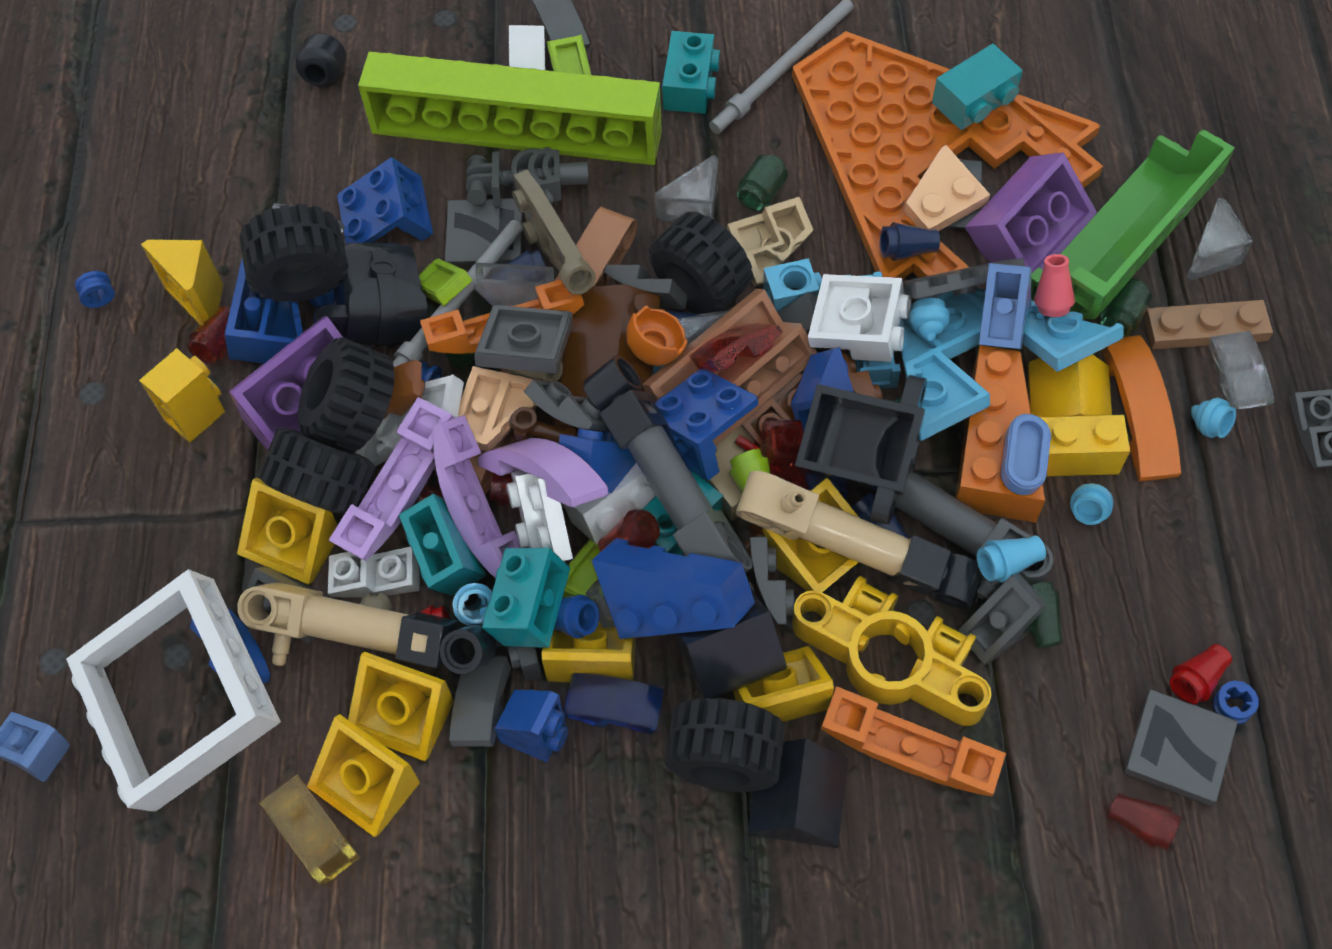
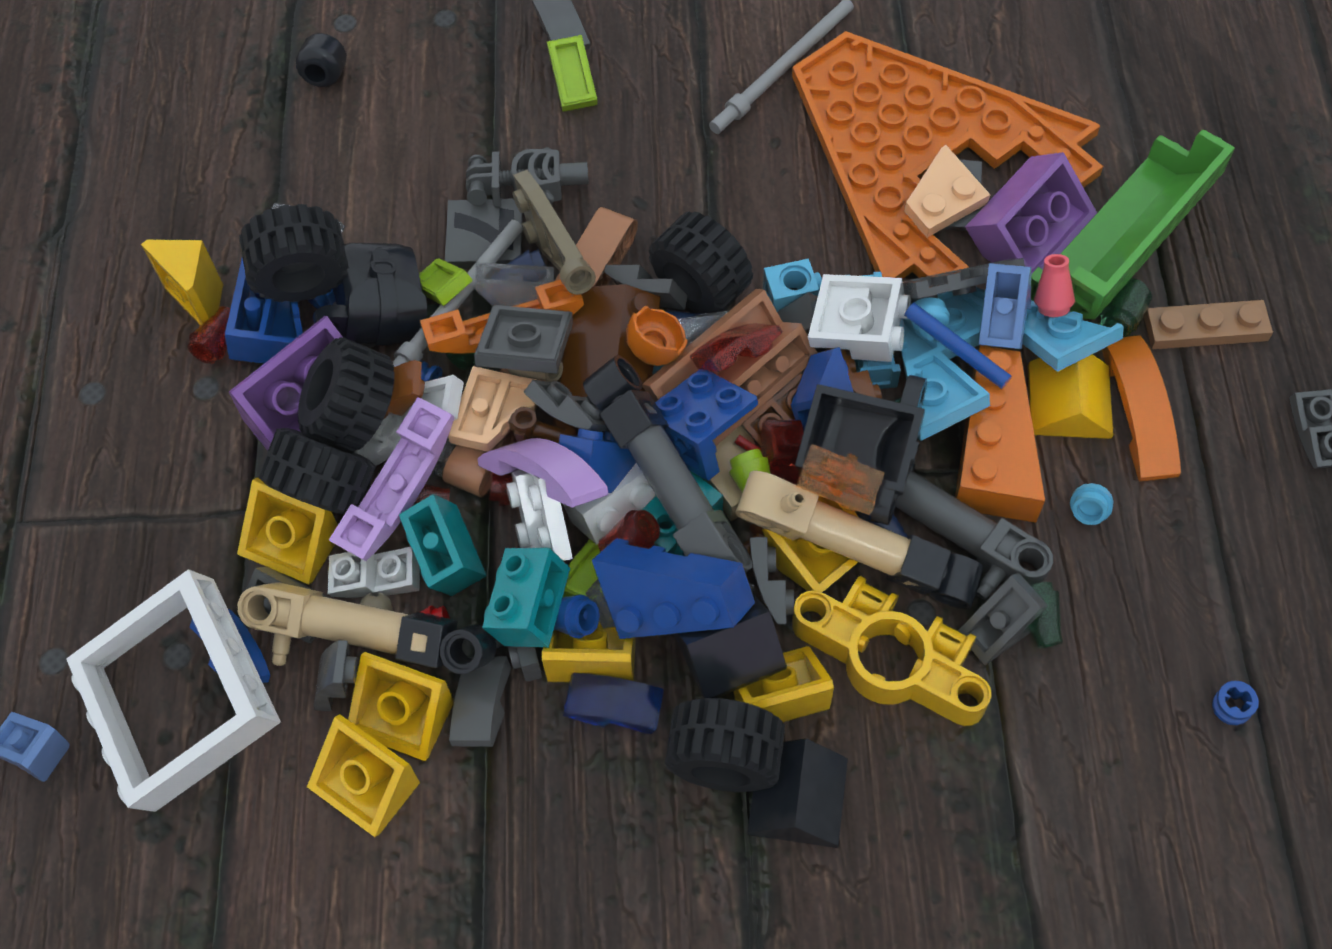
(94, 289): blue bush -> none
(184, 394): yellow brick -> none
(309, 830): clear yellow brick -> none
(334, 673): none -> dark grey slope
(382, 201): blue bracket -> none
(464, 495): lavender slope -> none
(473, 613): medium azure cone -> none
(512, 107): lime brick -> none
(526, 46): white slope -> none
(533, 723): blue slope -> none
(689, 72): teal brick -> none
(690, 192): clear slope -> none
(762, 182): clear green brick -> none
(772, 235): tan slope -> none
(840, 479): none -> clear orange hips
(906, 241): dark blue cone -> none
(911, 747): orange slope -> none
(957, 345): none -> blue bar
(977, 87): teal brick -> none
(1010, 556): medium azure cone -> none
(1025, 454): medium blue tile -> none
(1087, 445): yellow brick -> none
(1146, 820): clear red cone -> none
(1181, 747): dark grey tile -> none
(1198, 676): red cone -> none
(1214, 417): medium azure plate -> none
(1222, 243): clear slope -> none
(1242, 370): clear slope -> none

